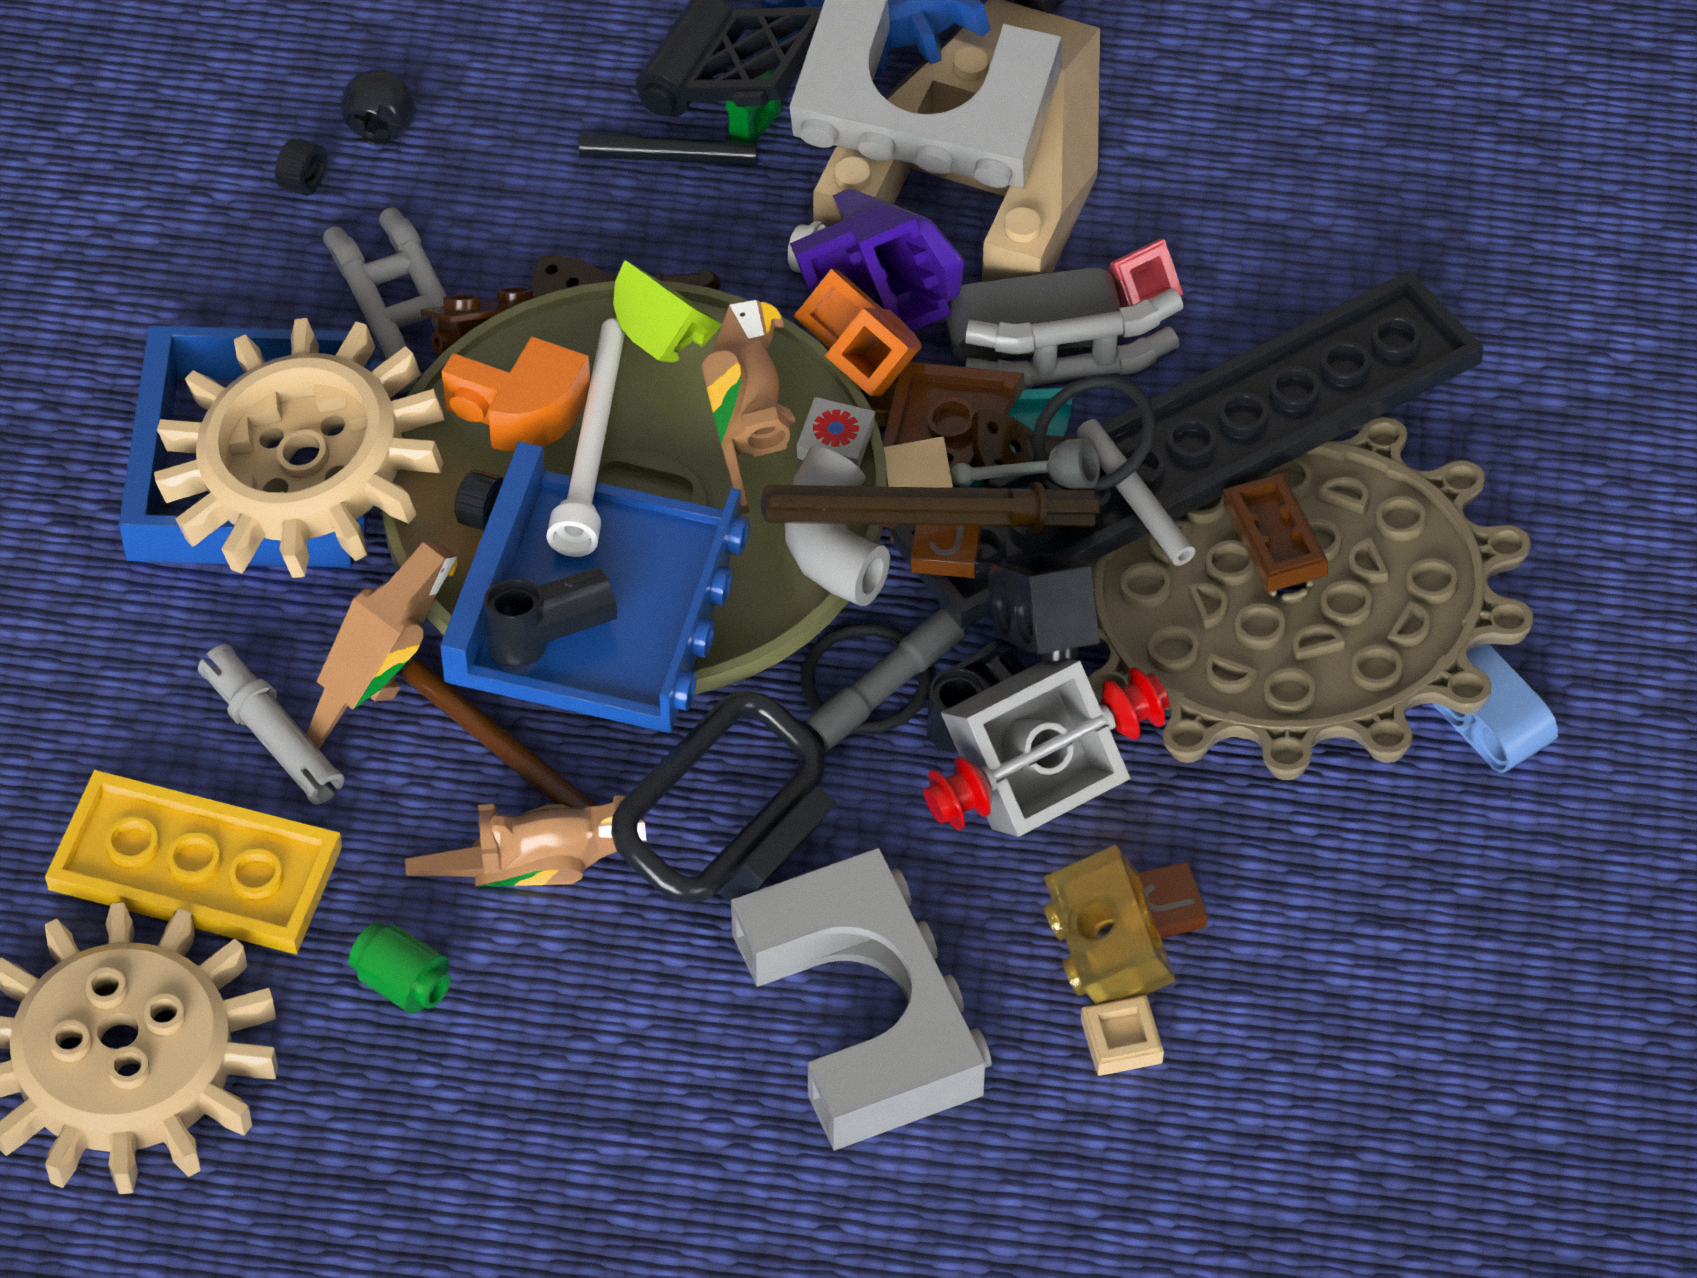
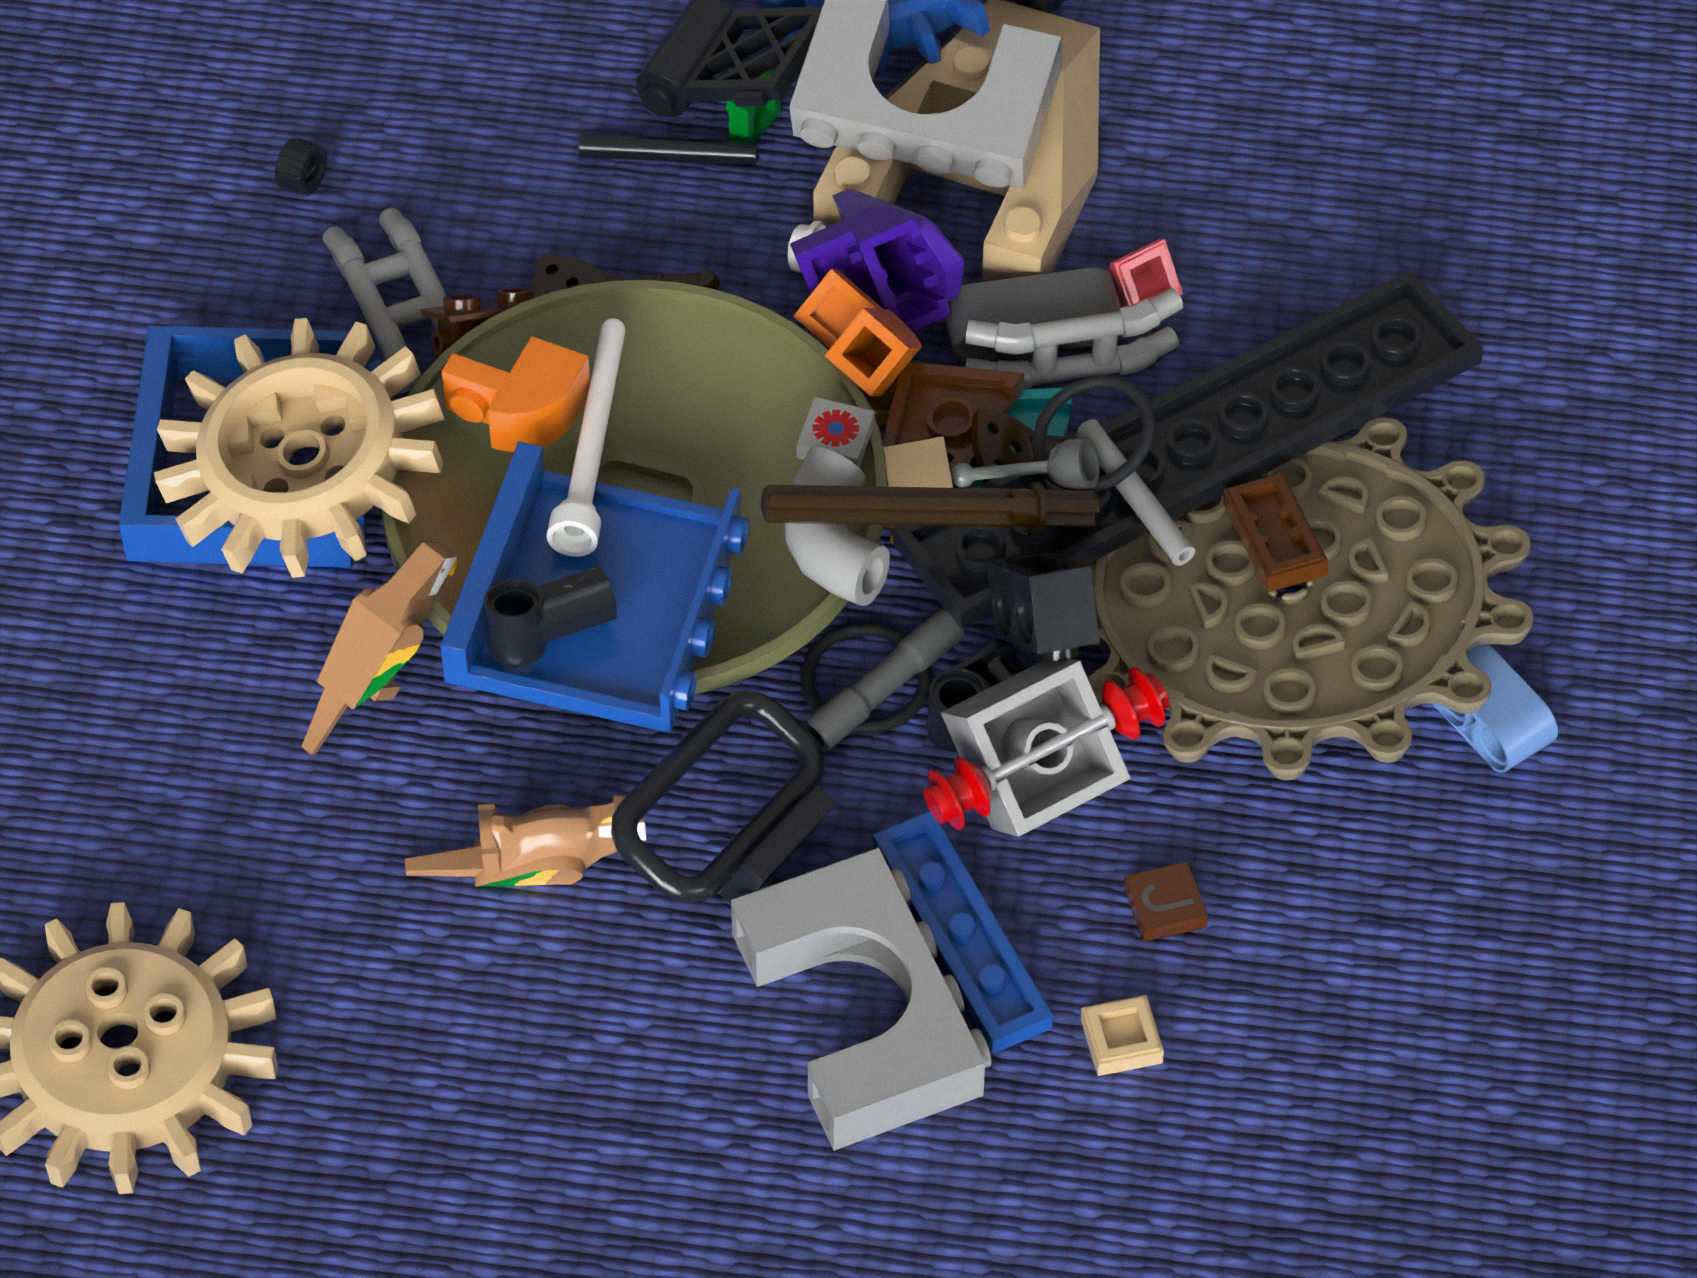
(174, 850): yellow plate -> none
(255, 705): light grey pin -> none
(377, 106): black piece -> none
(400, 967): green brick -> none
(476, 498): black axle -> none
(493, 736): reddish brown bar -> none
(658, 315): lime brick -> none
(746, 387): medium nougat animal -> none
(945, 550): reddish brown tile -> none
(966, 933): none -> blue plate
(1101, 893): clear yellow brick -> none

